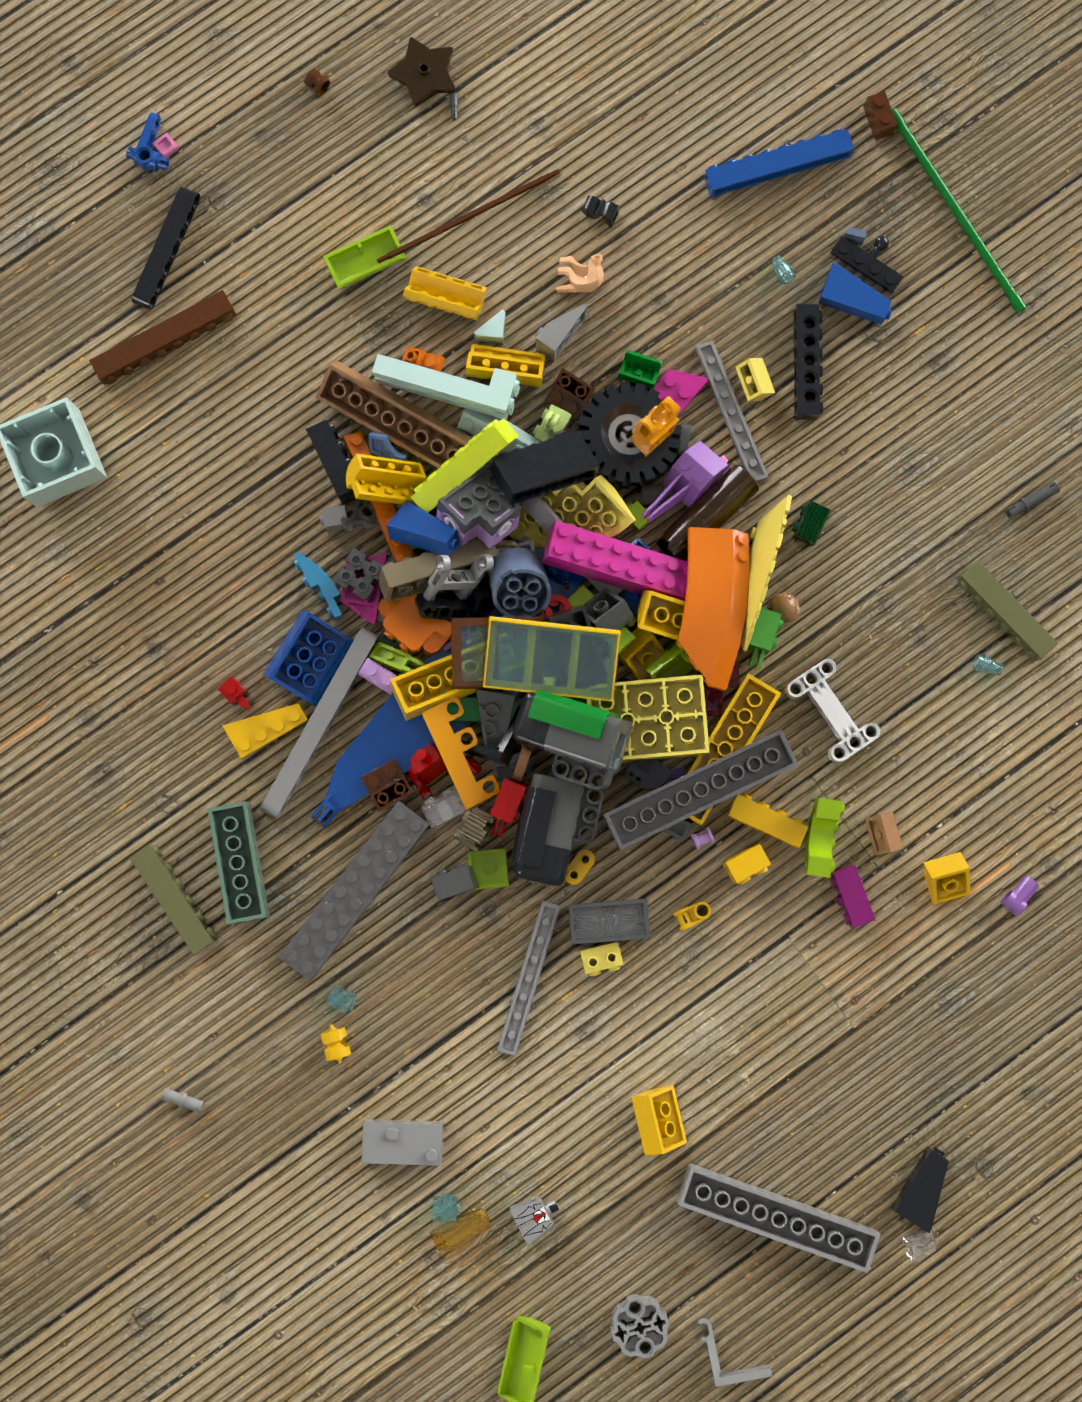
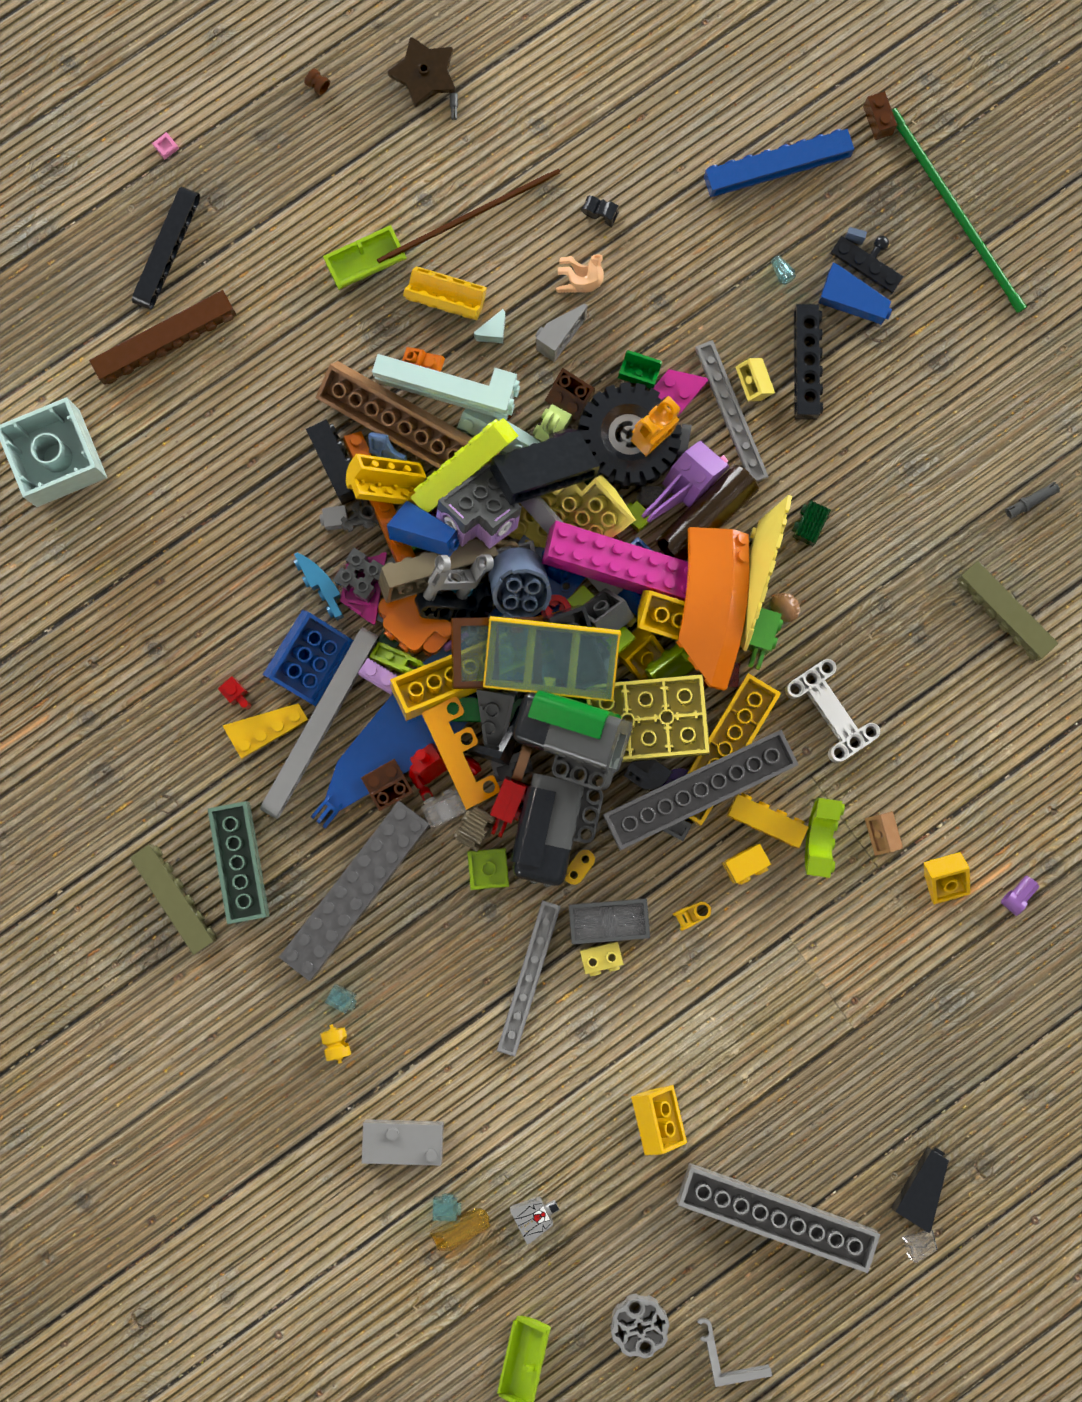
(144, 147): blue piece -> none
(182, 1100): light grey pin -> none
(455, 882): dark grey brick -> none
(526, 365): yellow brick -> none
(702, 838): lavender bush -> none
(714, 701): clear pink slope -> none
(852, 896): magenta brick -> none
(987, 665): clear light blue cone -> none

